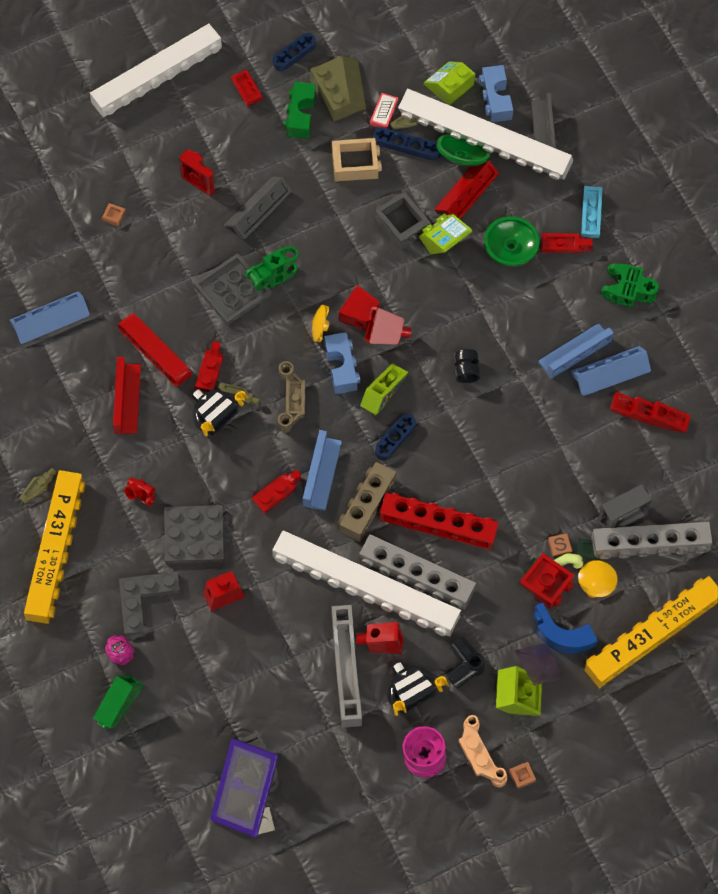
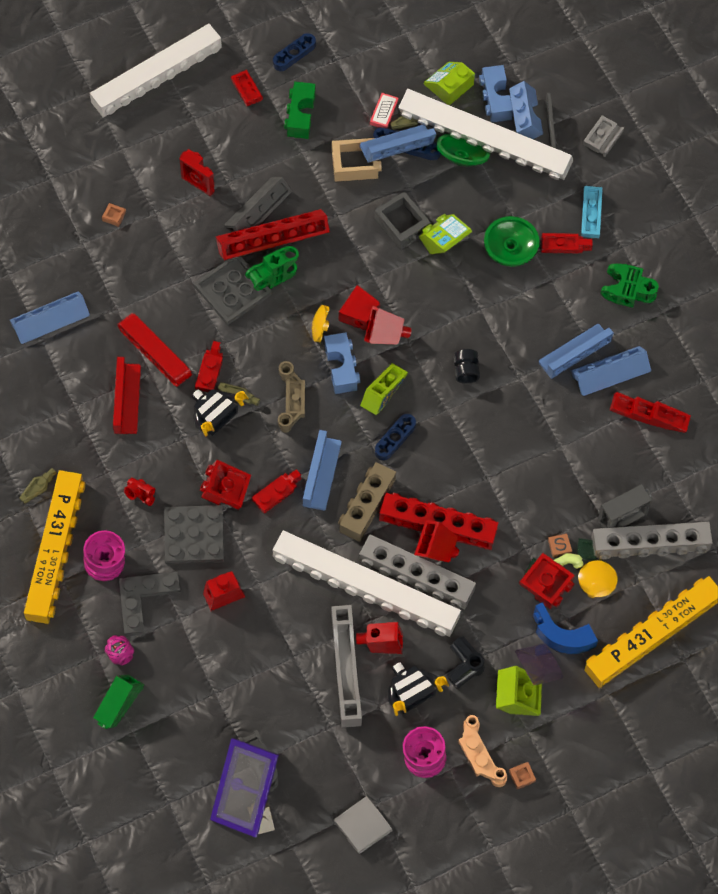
(104, 546): none -> dark pink wheel
(225, 484): none -> red plate
(272, 234): none -> red brick
(339, 86): olive wedge -> none
(363, 825): none -> light grey slope
(397, 143): none -> medium blue panel
(437, 542): none -> red torso
(467, 190): red panel -> none
(523, 99): none -> medium blue arch
(603, 136): none -> light grey plate

